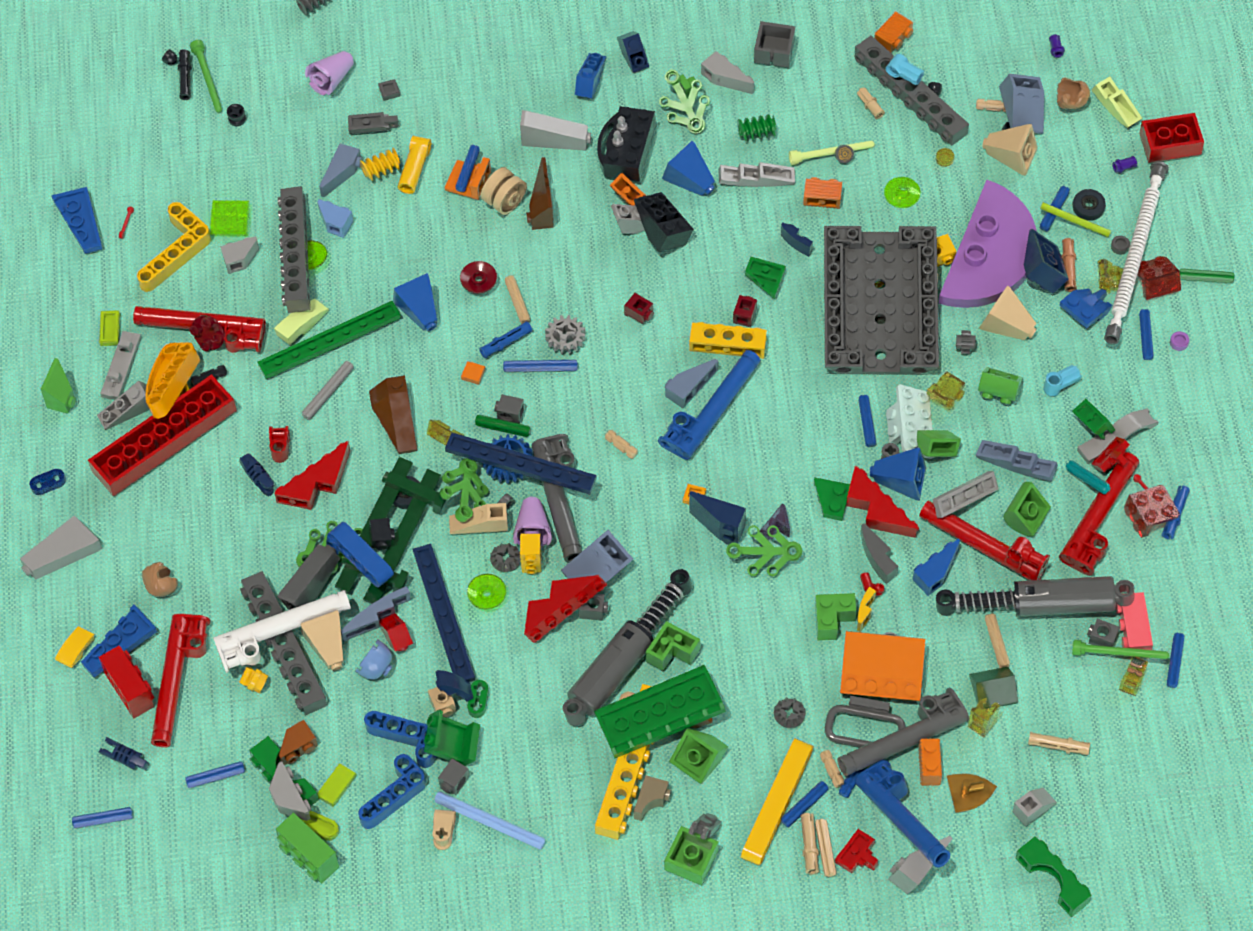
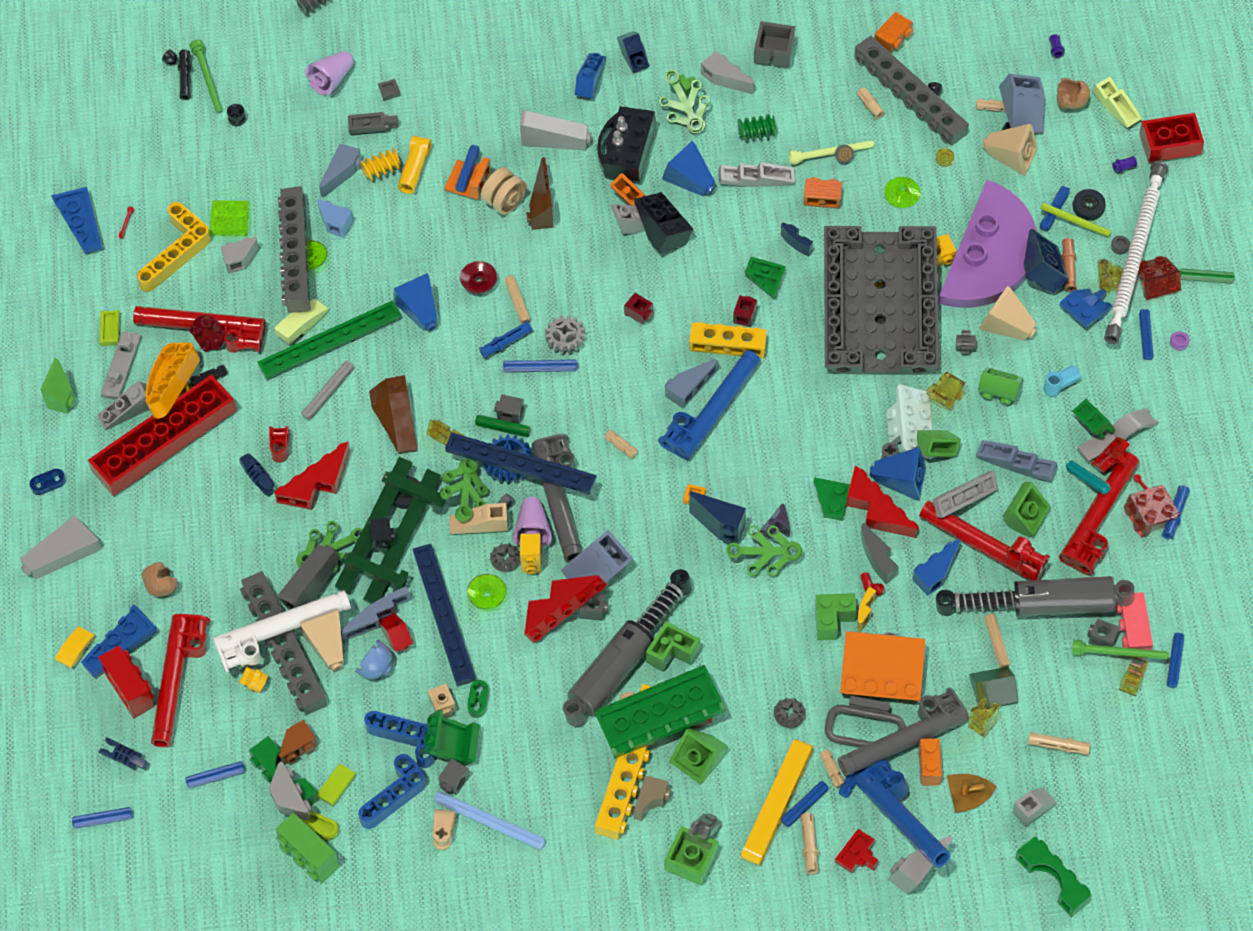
(359, 553): blue beam -> none
(452, 683): dark blue slope -> none
(473, 372): orange tile -> none
(825, 847): tan axle -> none
(867, 421): blue axle -> none
(901, 67): medium azure piece -> none

